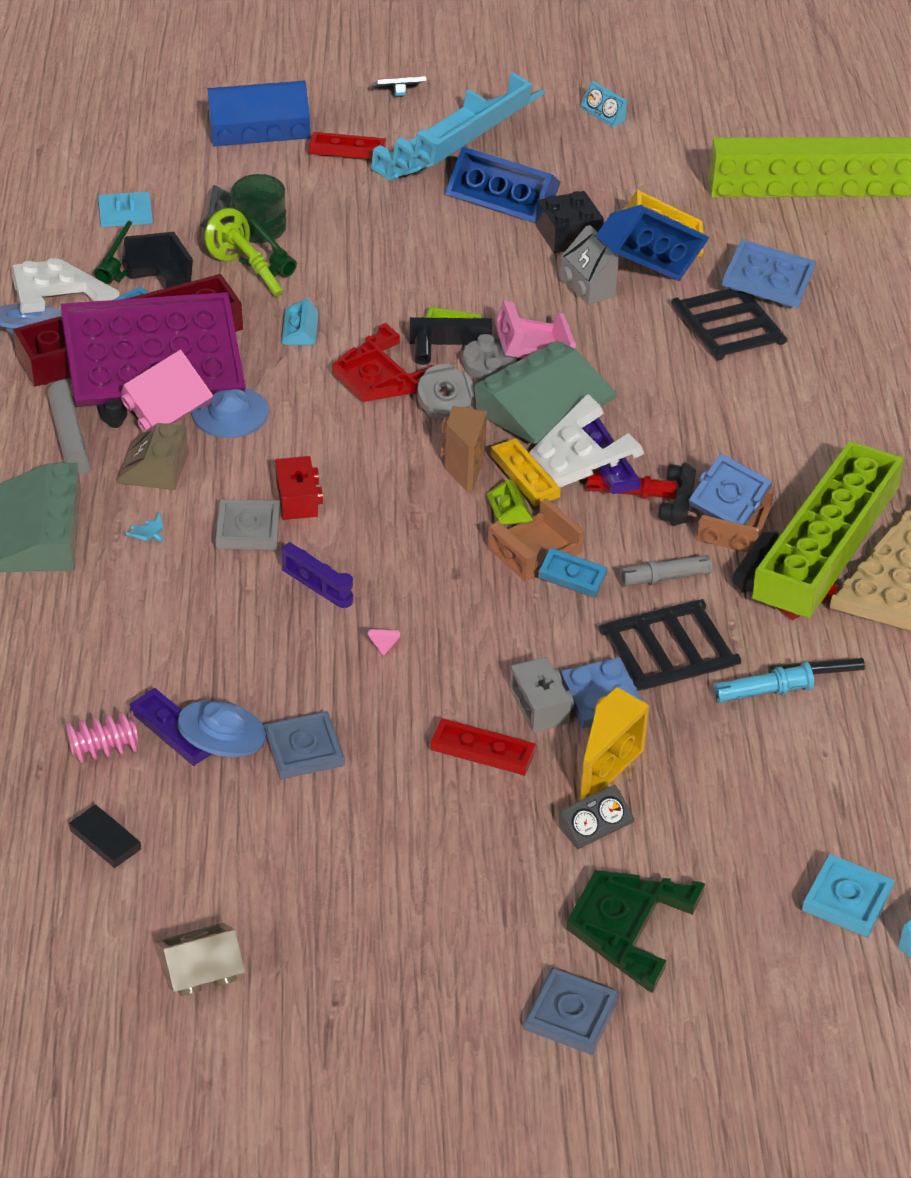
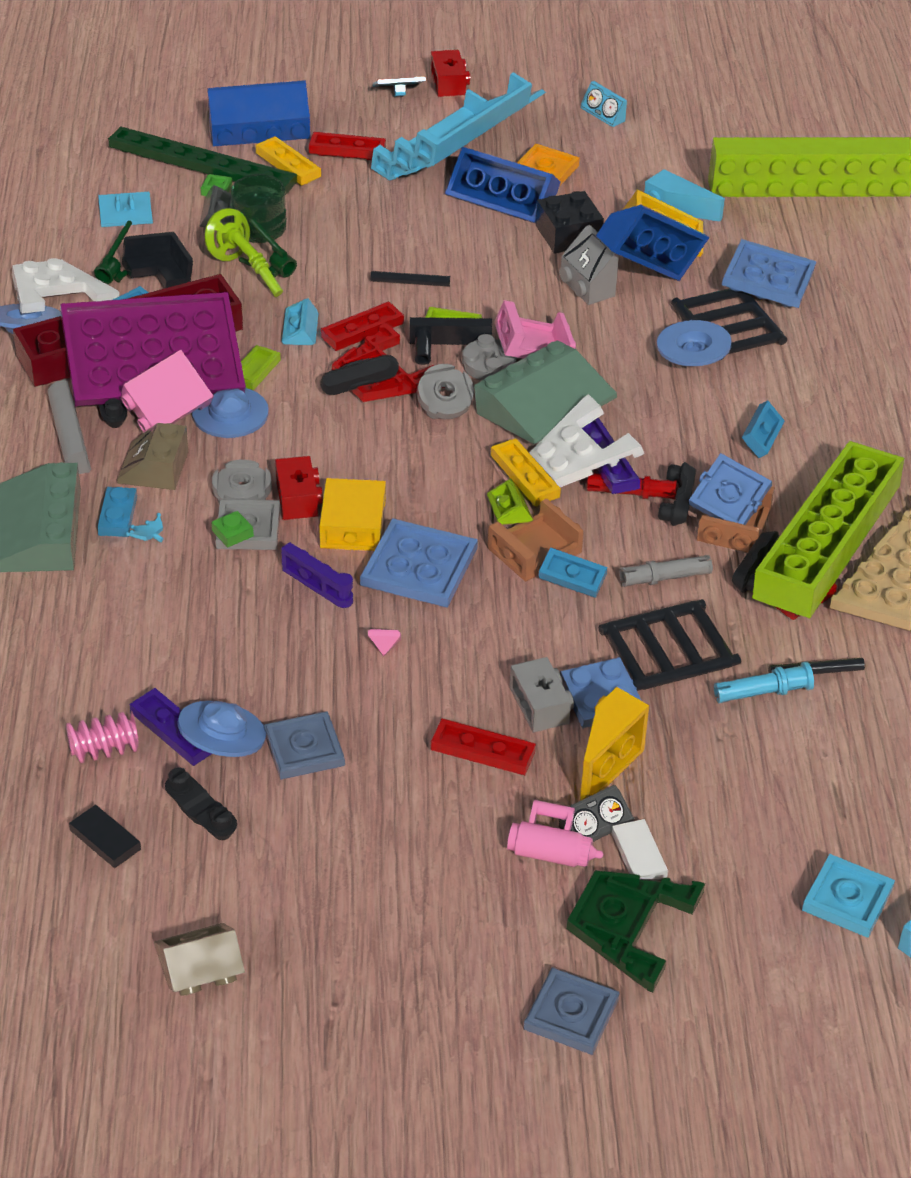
(117, 511): none -> dark azure plate
(193, 157): none -> dark green plate
(199, 805): none -> black piece
(221, 181): none -> bright green tile
(232, 529): none -> bright green plate
(256, 486): none -> light grey plate
(258, 365): none -> lime tile
(288, 159): none -> yellow plate
(352, 514): none -> yellow panel
(357, 327): none -> red plate
(359, 374): none -> black piece
(409, 278): none -> black piece
(419, 562): none -> medium blue plate
(449, 73): none -> red brick
(464, 444): medium nougat slope -> none
(550, 161): none -> light orange plate
(552, 843): none -> bright pink piece
(639, 850): none -> white tile
(685, 196): none -> medium azure slope
(694, 343): none -> medium blue hat
(763, 429): none -> dark azure plate

